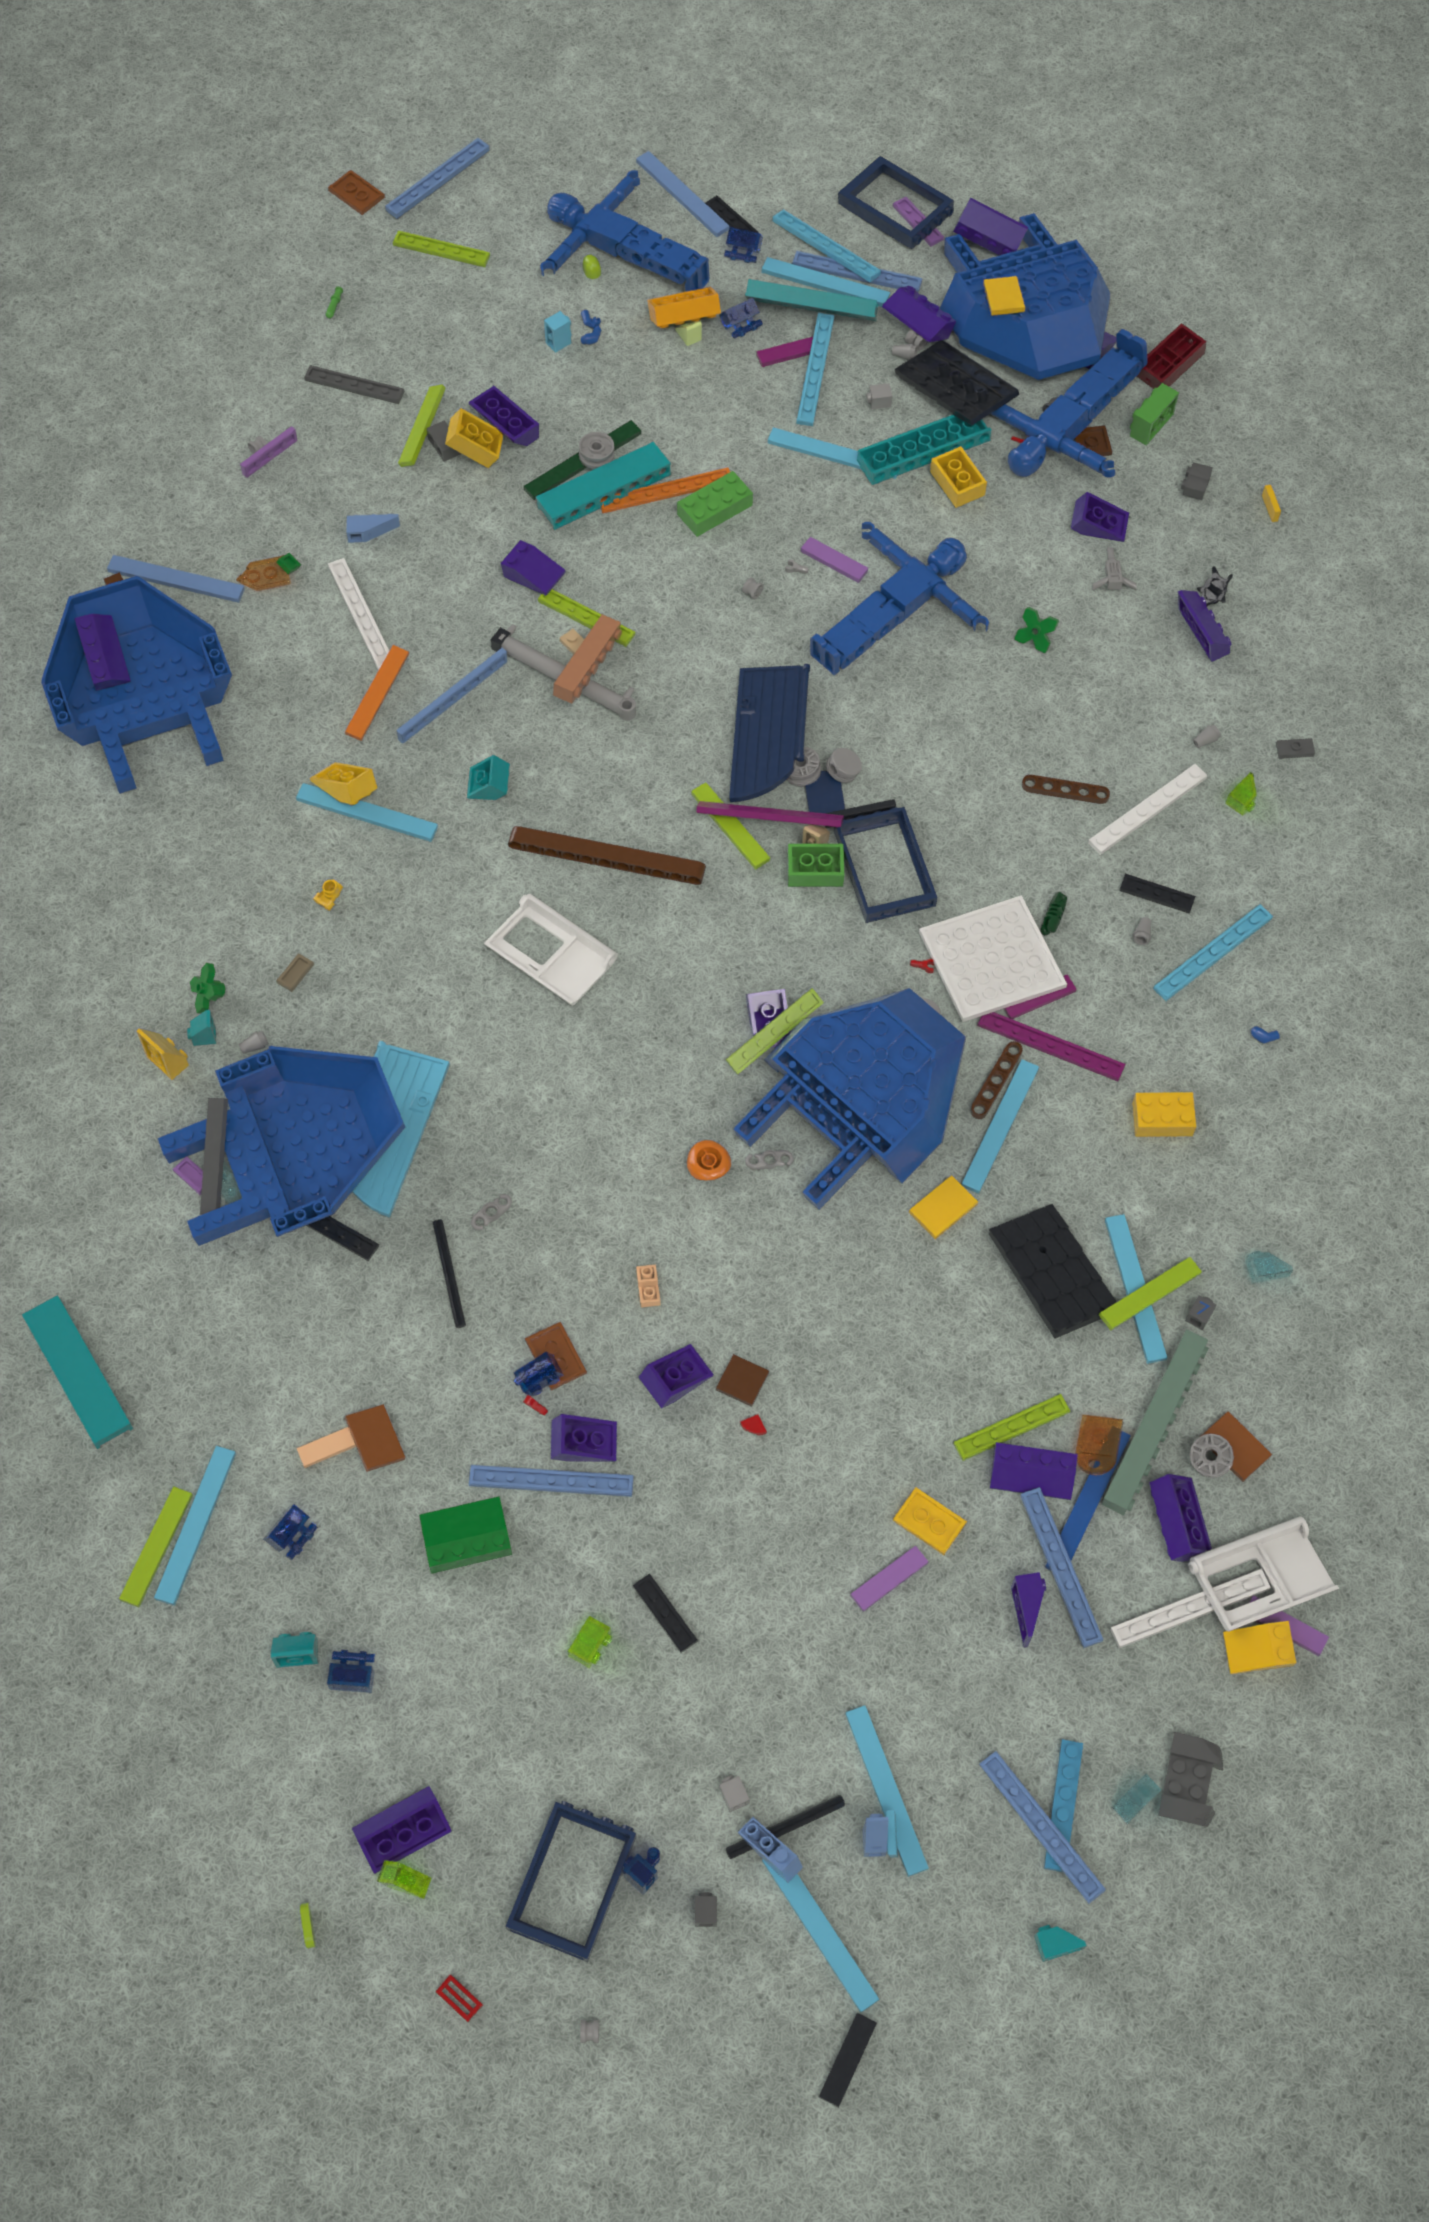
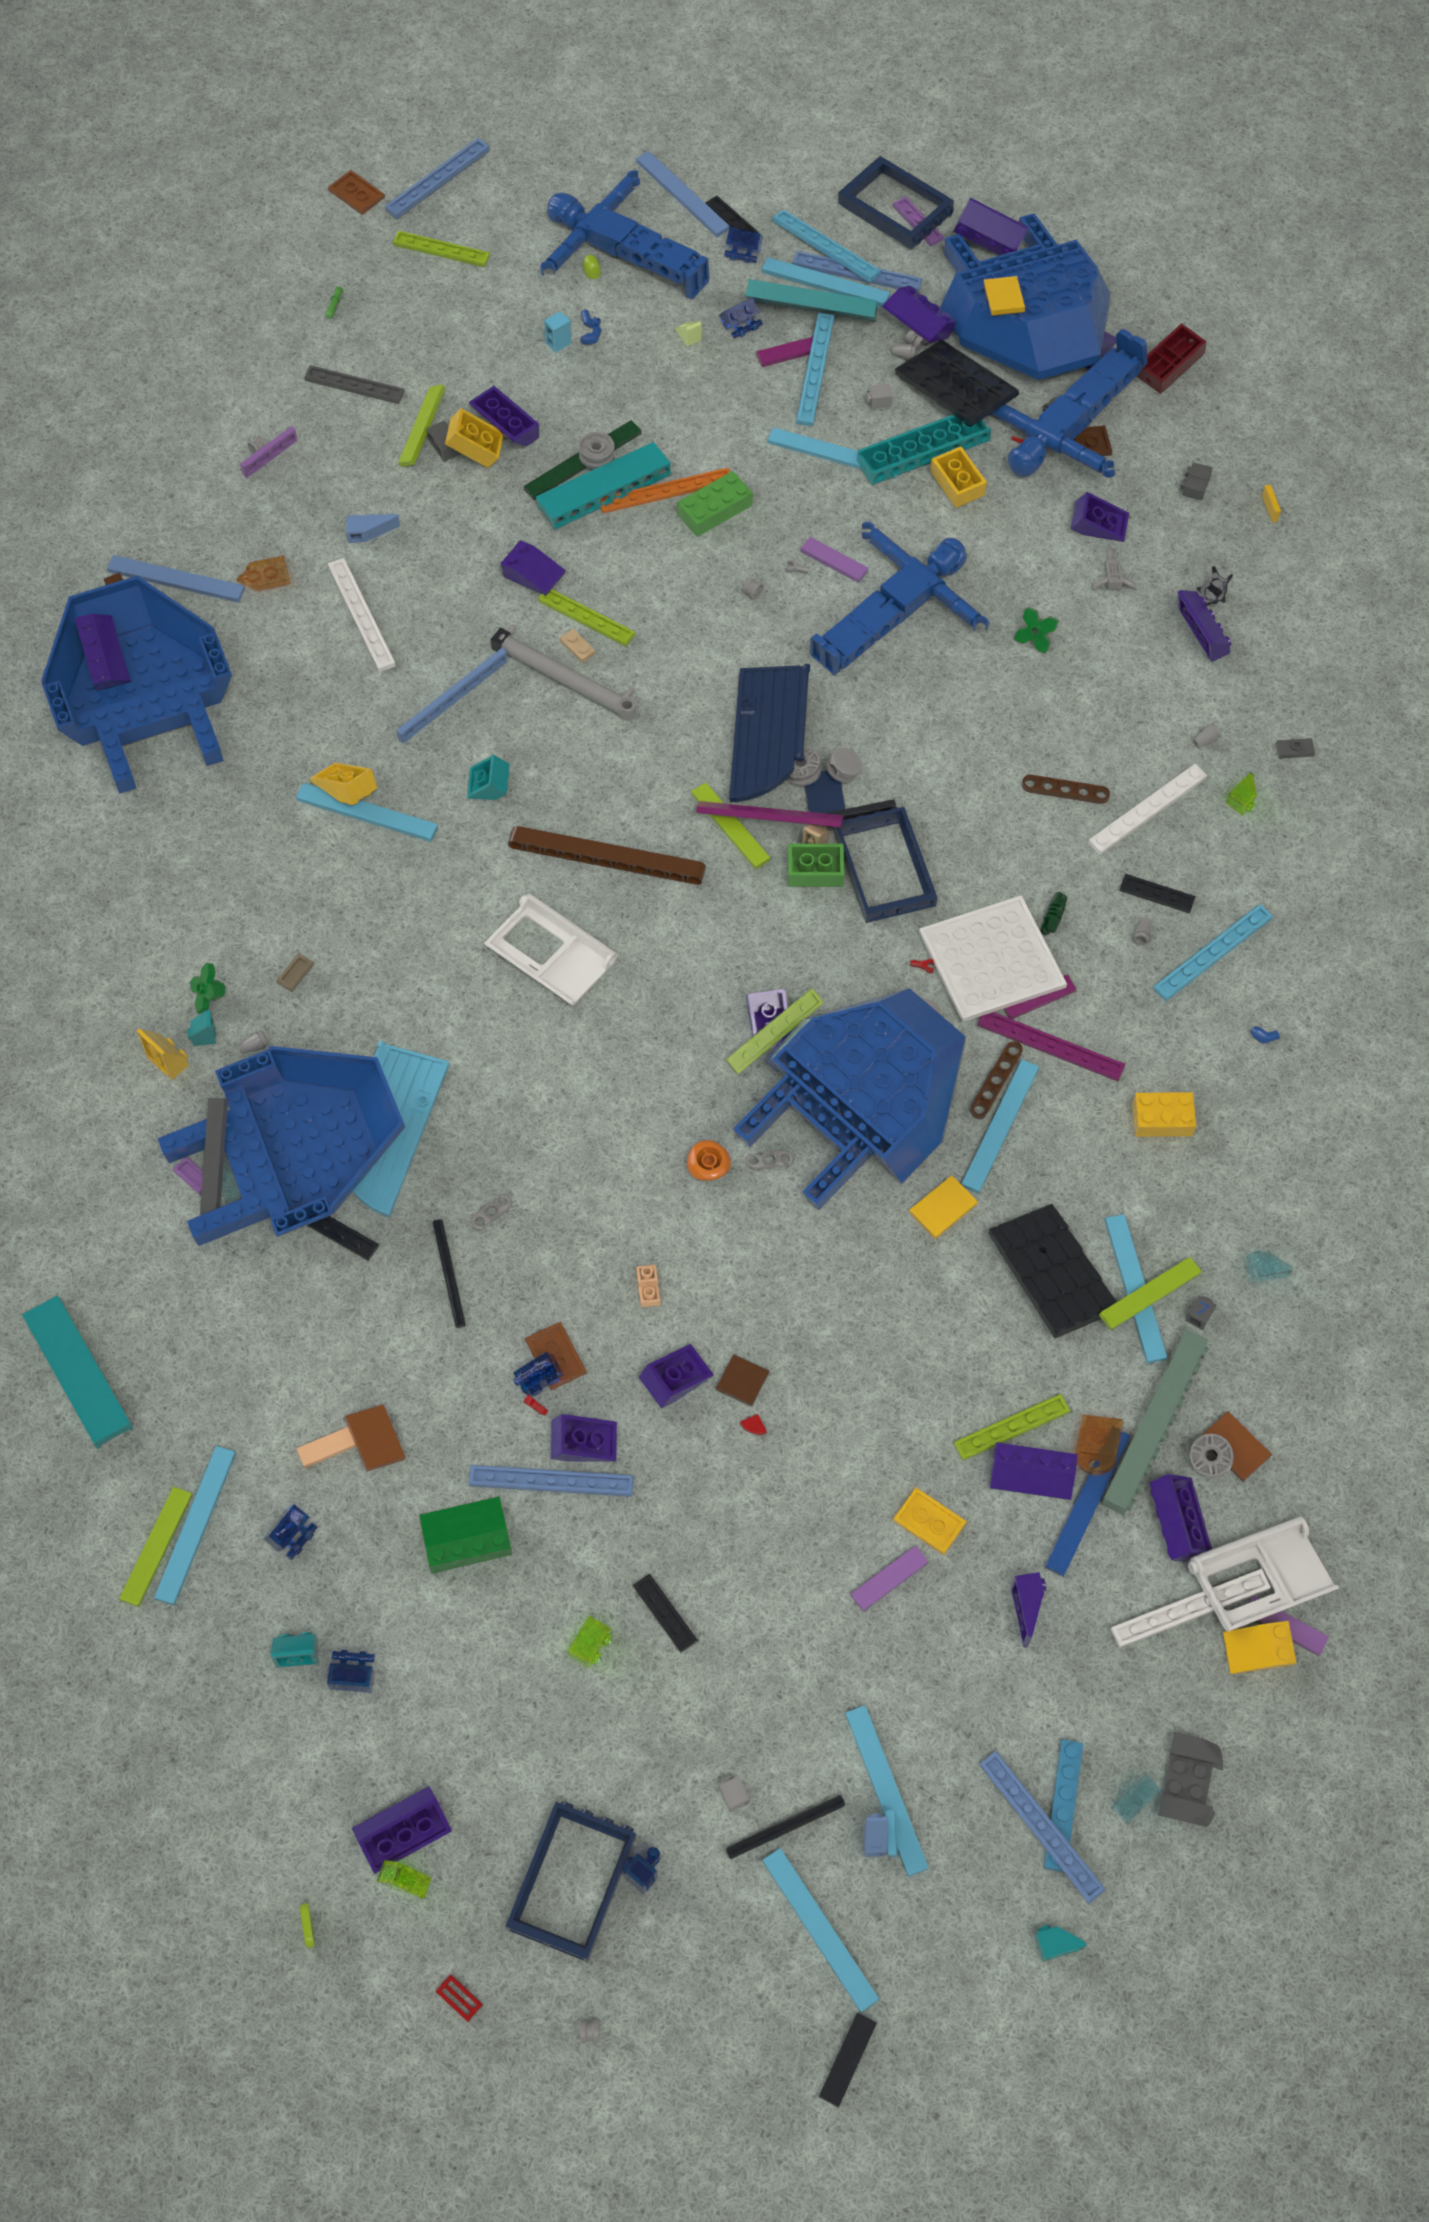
(288, 563): green tile -> none
(328, 895): yellow plate -> none
(377, 692): orange tile -> none
(587, 658): nougat brick -> none
(684, 307): light orange brick -> none
(705, 1910): dark grey brick -> none
(771, 1849): medium blue slope -> none
(1061, 1568): medium blue tile -> none
(1153, 414): bright green brick -> none

